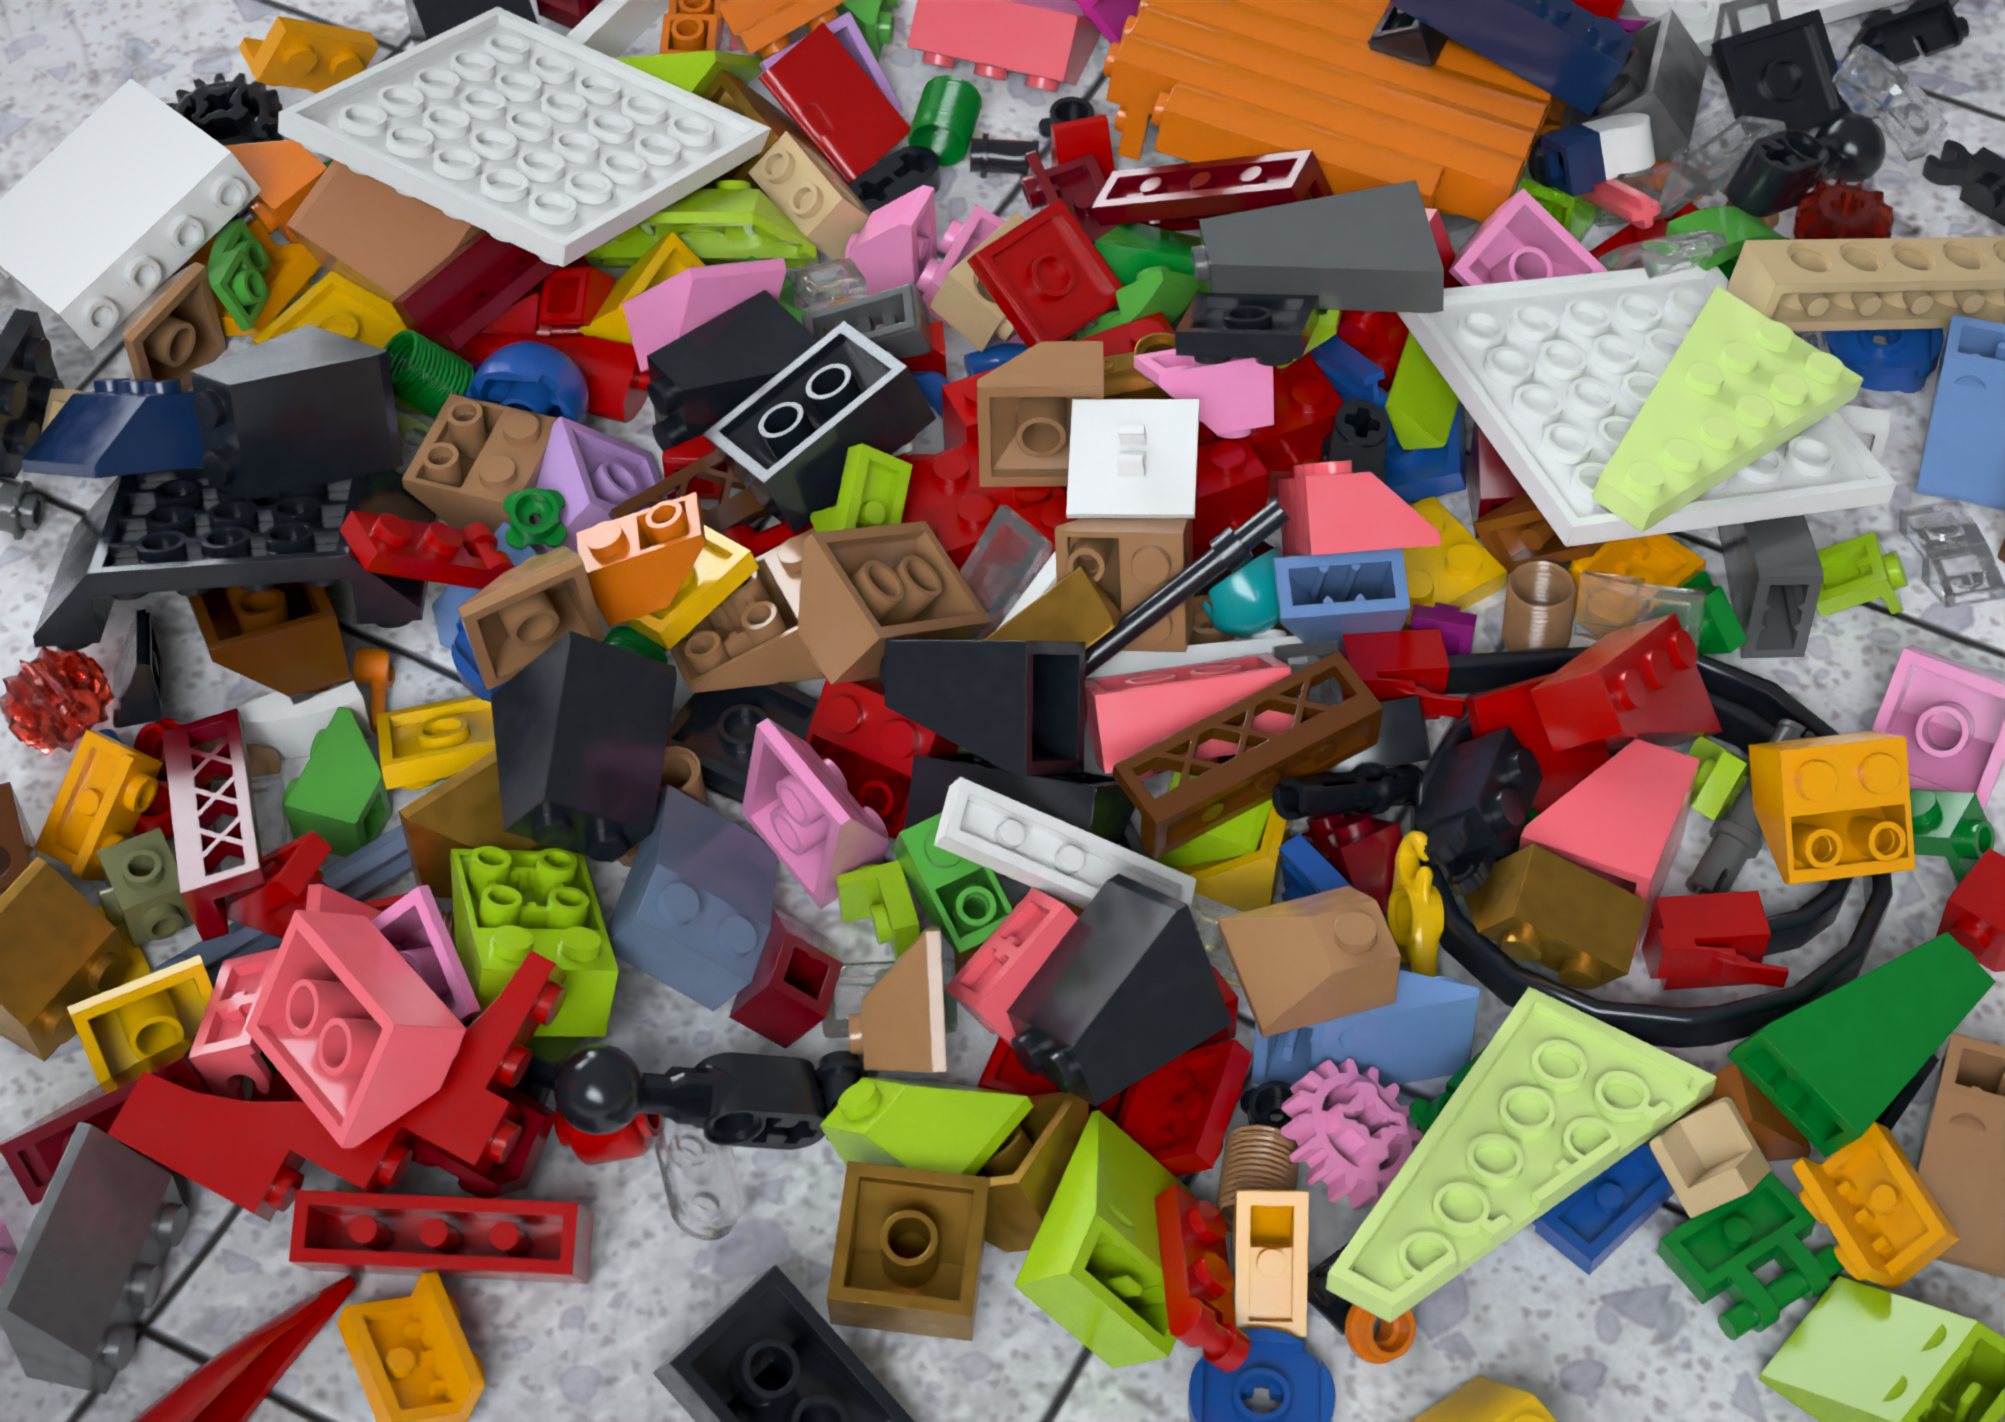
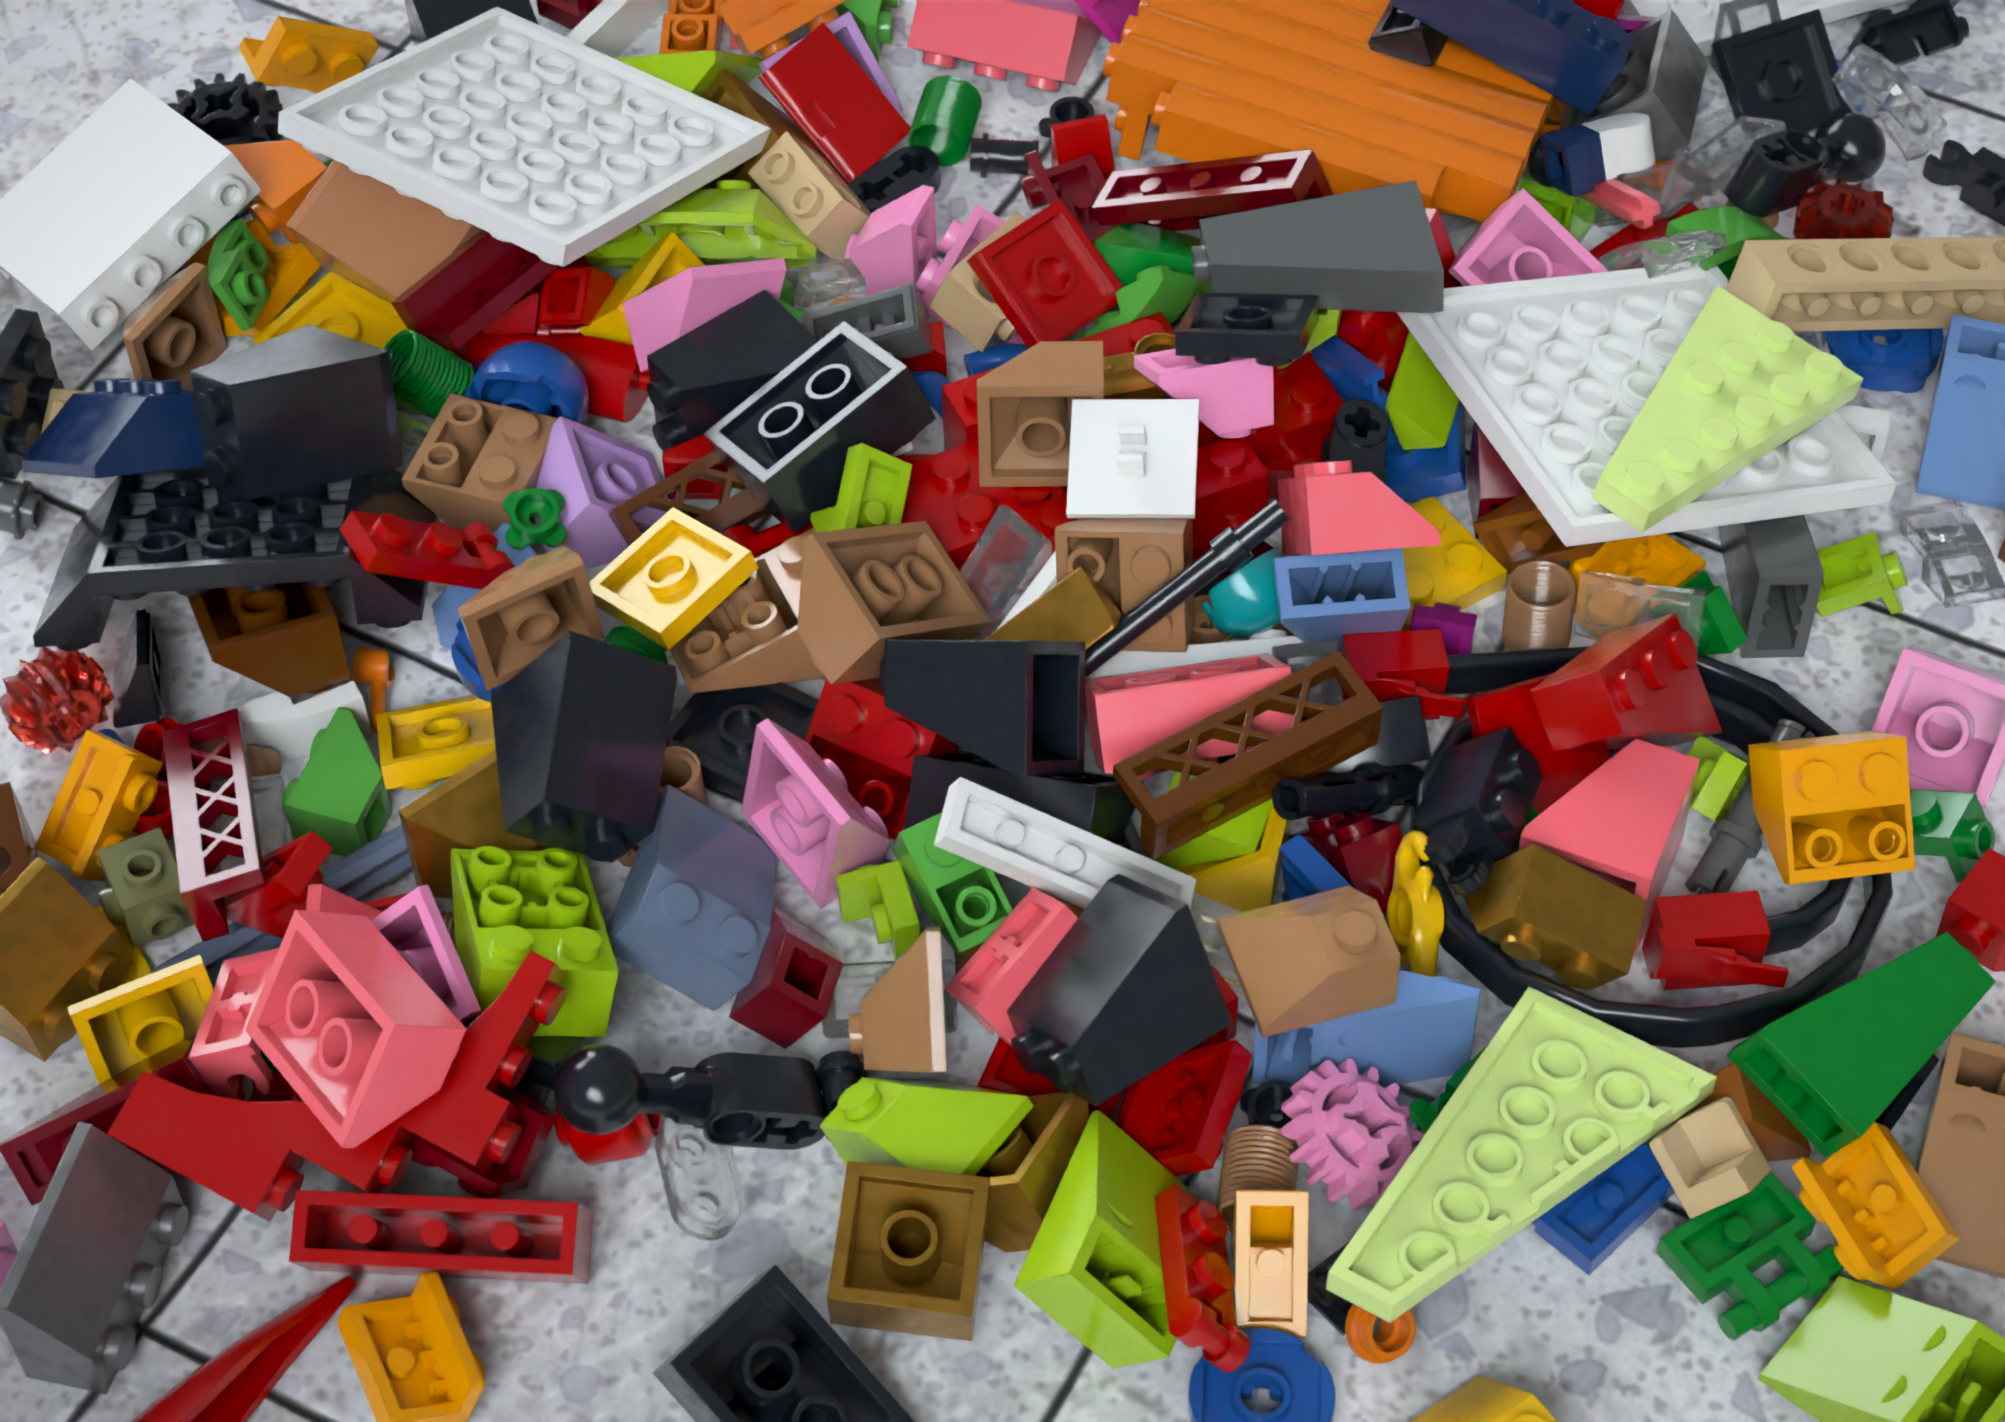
(642, 557): orange slope -> none

